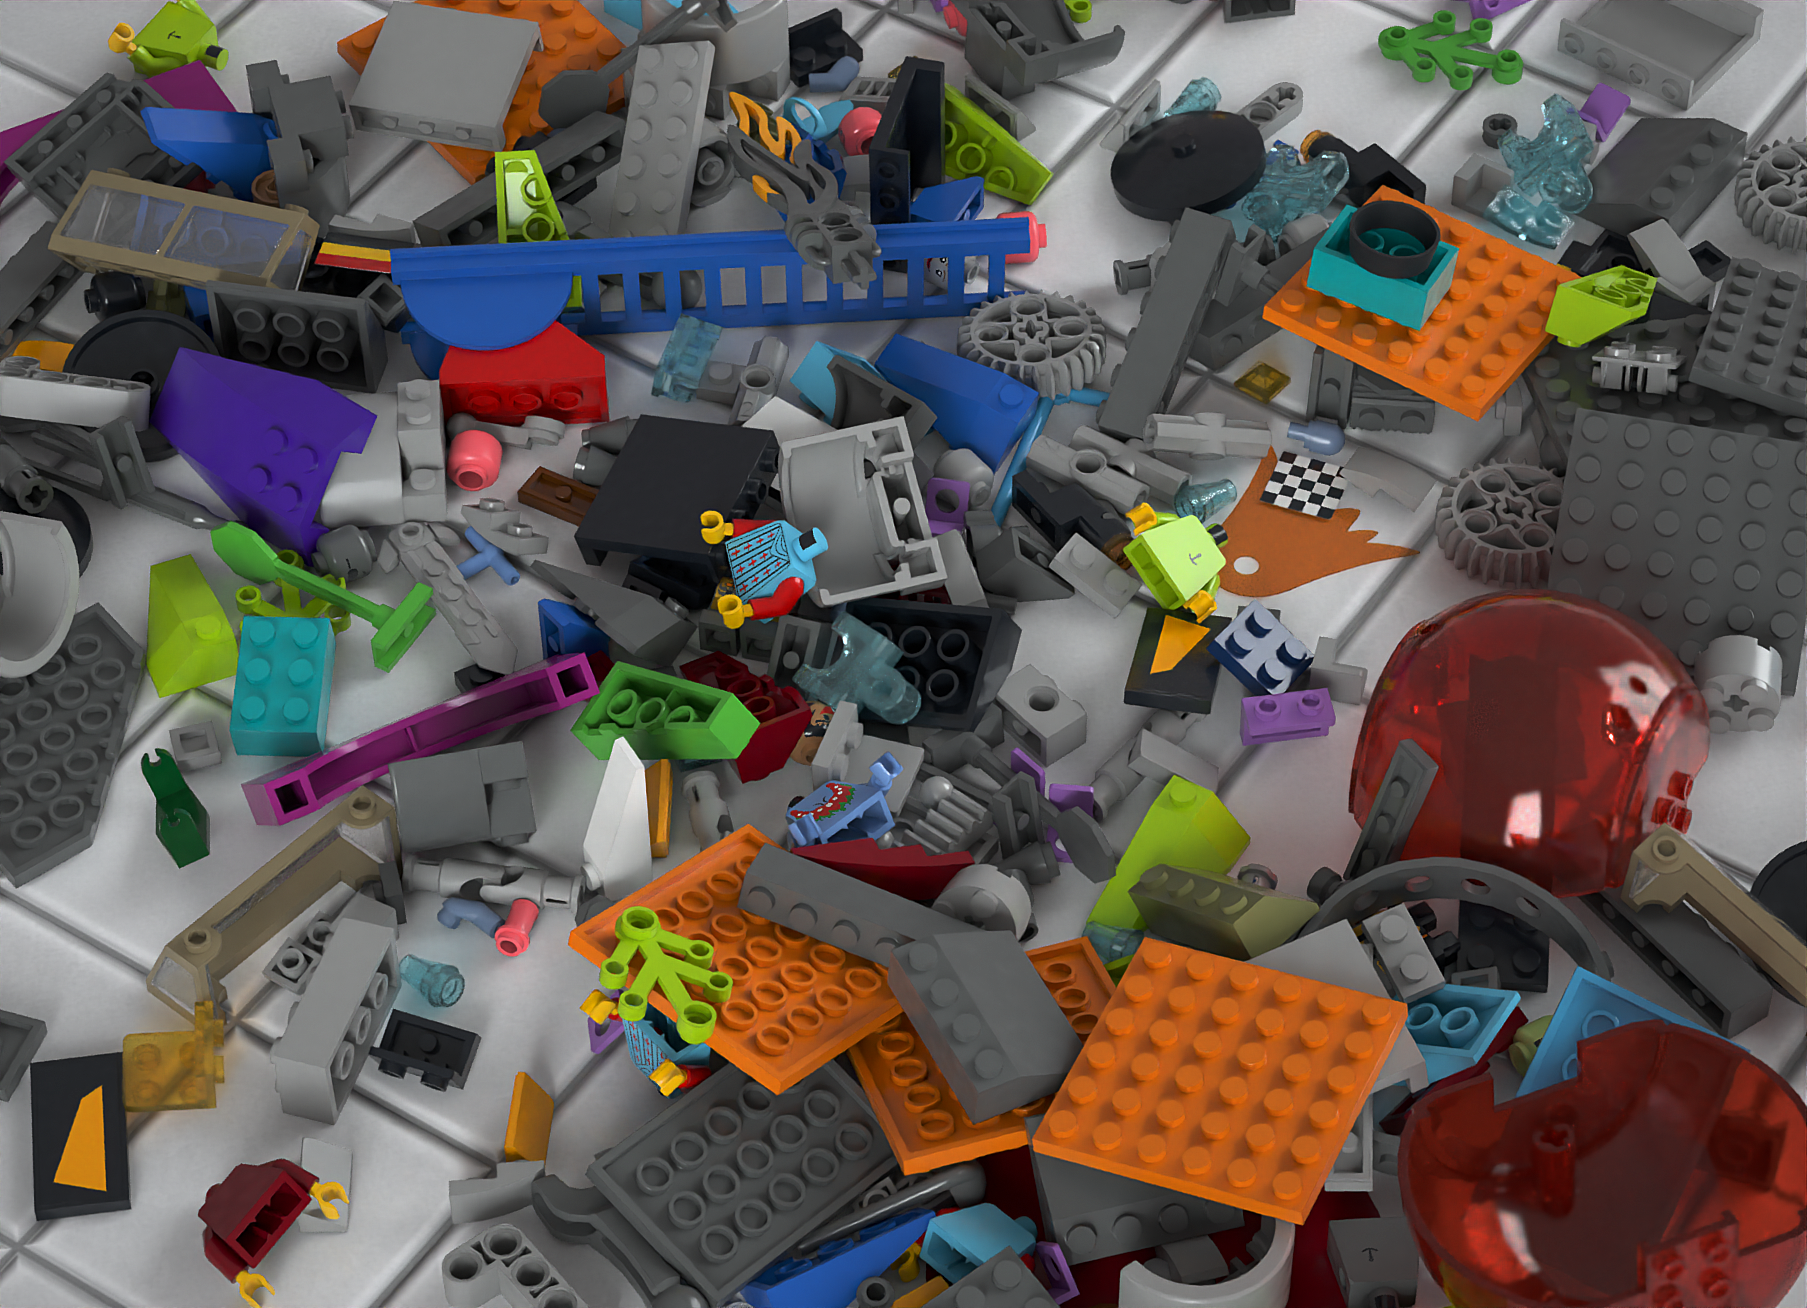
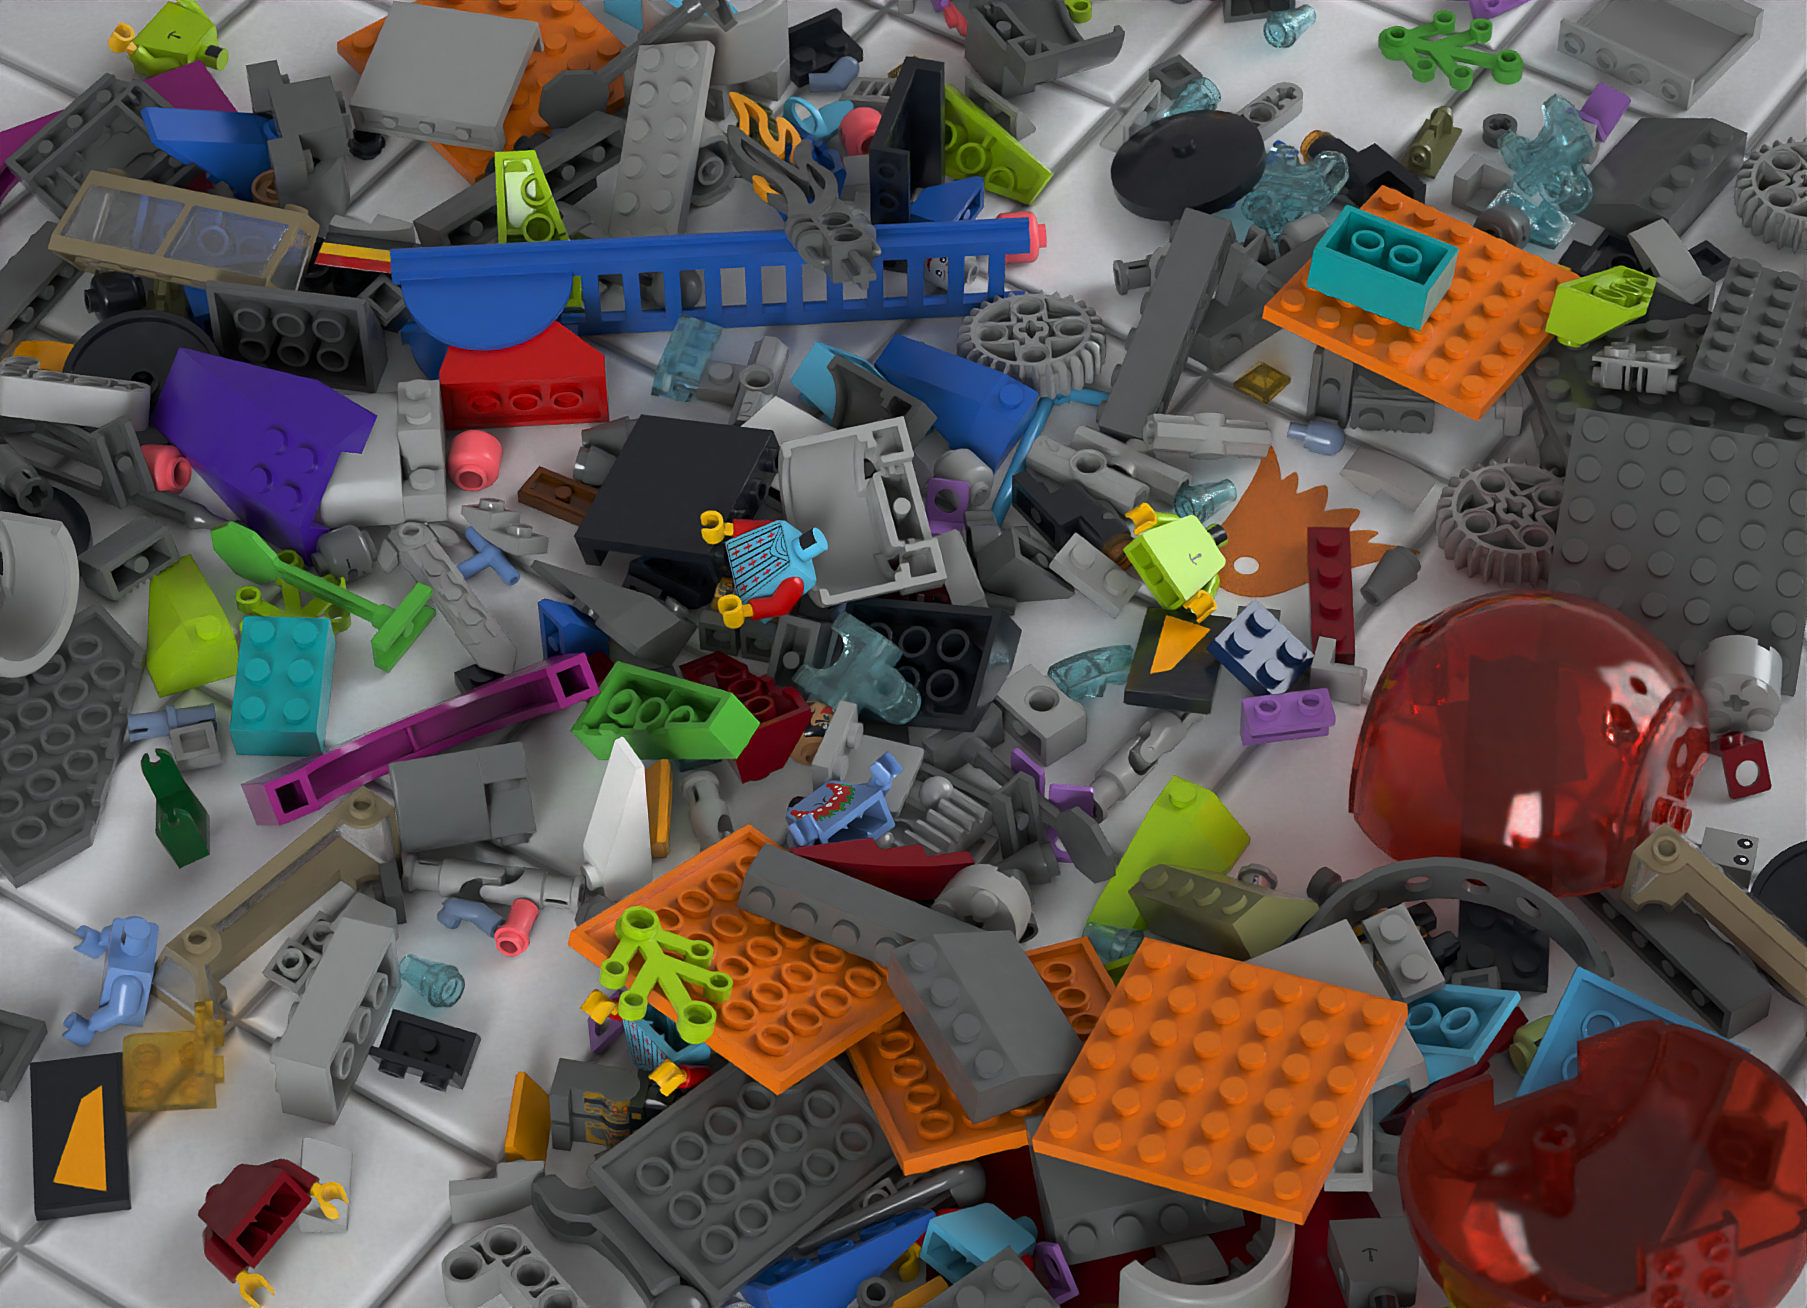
(125, 978): none -> medium blue torso
(128, 558): none -> dark grey brick
(160, 722): none -> sand blue pin
(167, 467): none -> coral head
(366, 144): none -> black plate
(535, 430): light grey piece -> none
(601, 1103): none -> dark grey hips
(1091, 670): none -> clear light blue slope
(1161, 760): light grey slope -> none
(1174, 76): none -> dark grey plate
(1287, 26): none -> clear light blue cone
(1305, 485): sticker -> none
(1331, 590): none -> dark red plate
(1393, 216): black tyre -> none
(1393, 573): none -> dark grey cone
(1393, 810): dark grey tile -> none
(1432, 144): none -> olive hinge
(1506, 223): none -> dark grey head
(1732, 852): none -> light grey brick
(1734, 749): none -> dark red bracket

